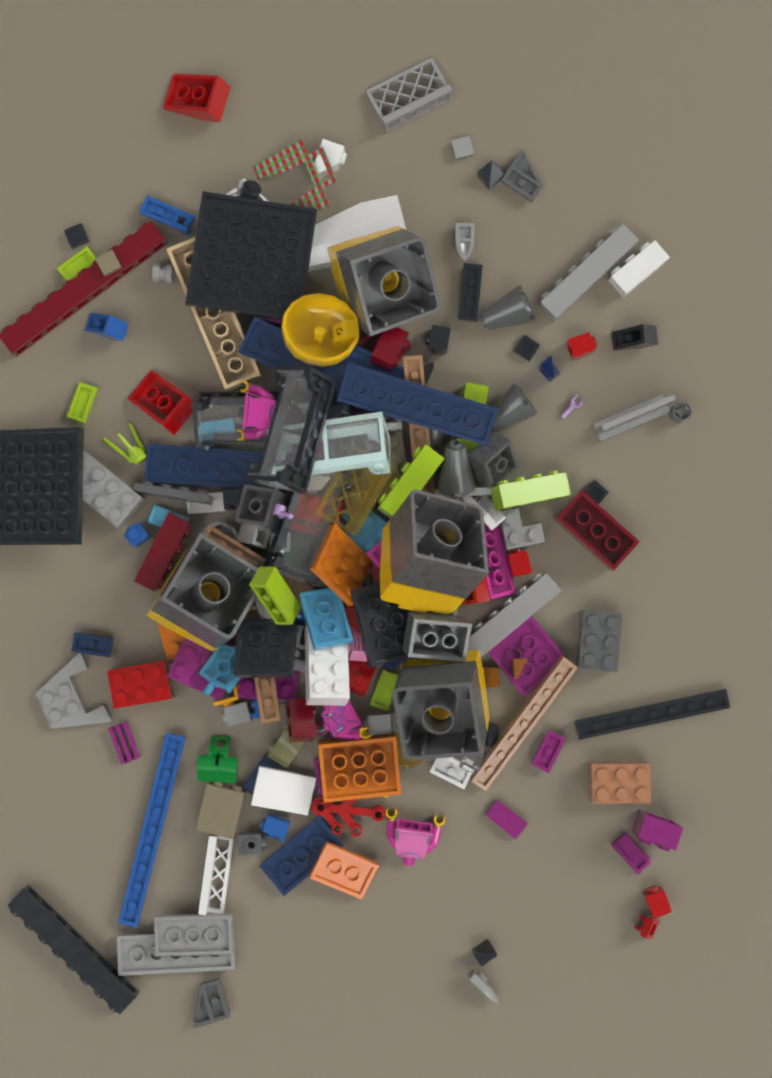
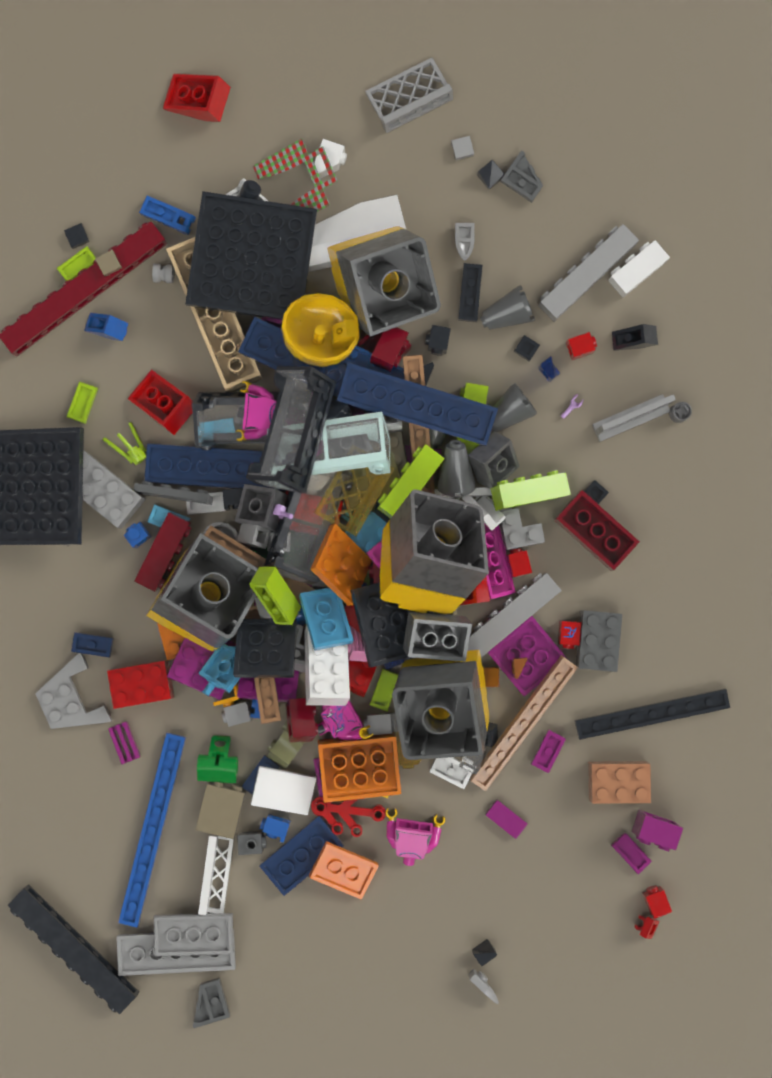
(569, 634): none -> red brick

